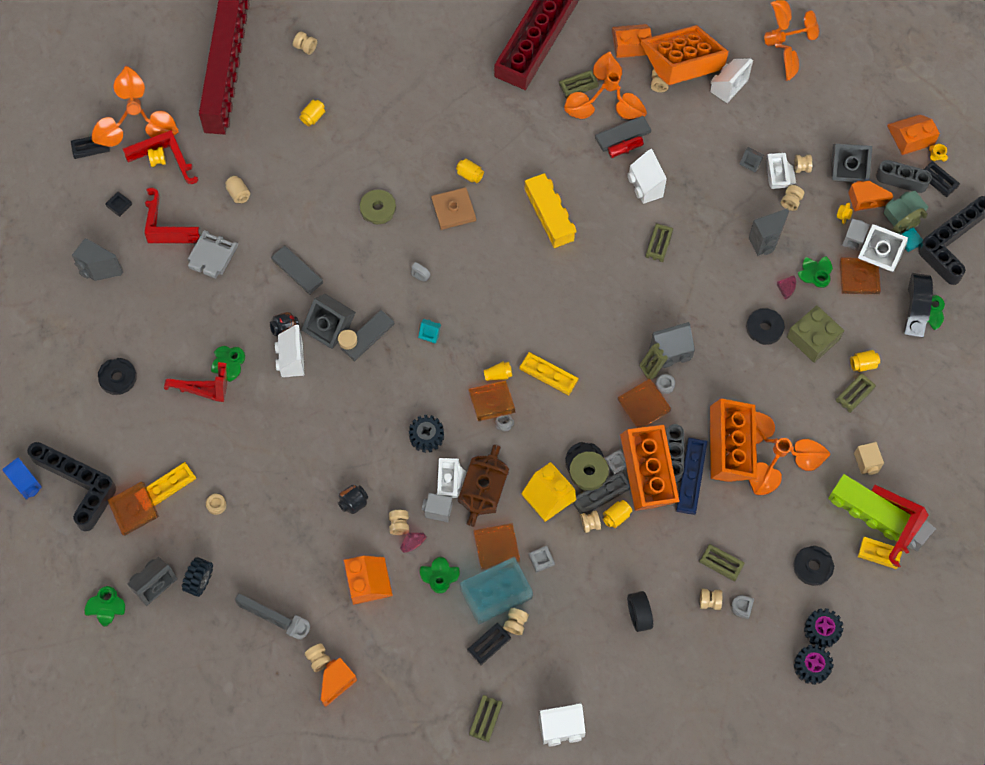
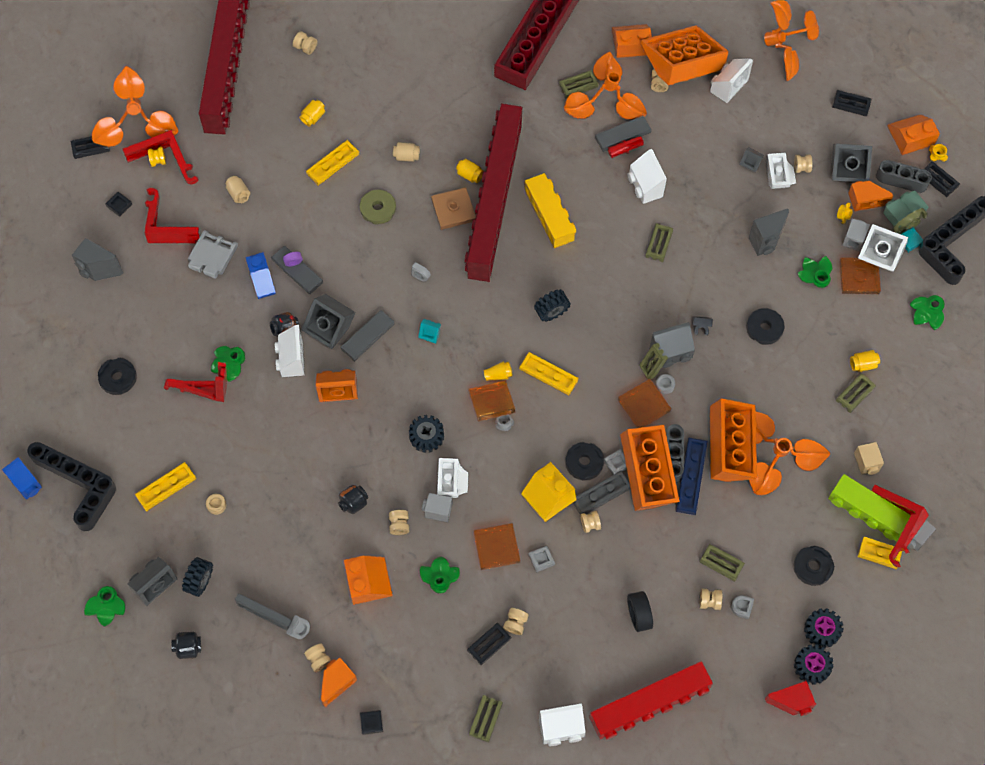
(133, 508): clear orange tile -> none
(186, 645): none -> black head
(260, 275): none -> slope
(292, 259): none -> medium lavender tile
(332, 162): none -> yellow tile
(336, 385): none -> orange slope
(347, 339): tan tile -> none
(371, 722): none -> black tile
(406, 152): none -> tan brick
(412, 541): clear pink tile -> none
(483, 499): reddish brown plate -> none
(493, 193): none -> dark red brick
(496, 590): clear light blue brick -> none
(552, 305): none -> black wheel
(592, 460): olive tile -> none
(617, 514): yellow brick -> none
(651, 700): none -> red brick
(702, 322): none -> black tile
(787, 286): clear pink tile -> none
(792, 197): tan wheel -> none
(793, 699): none -> red slope
(815, 333): olive brick -> none
(850, 105): none -> black tile
(920, 304): black arch -> none

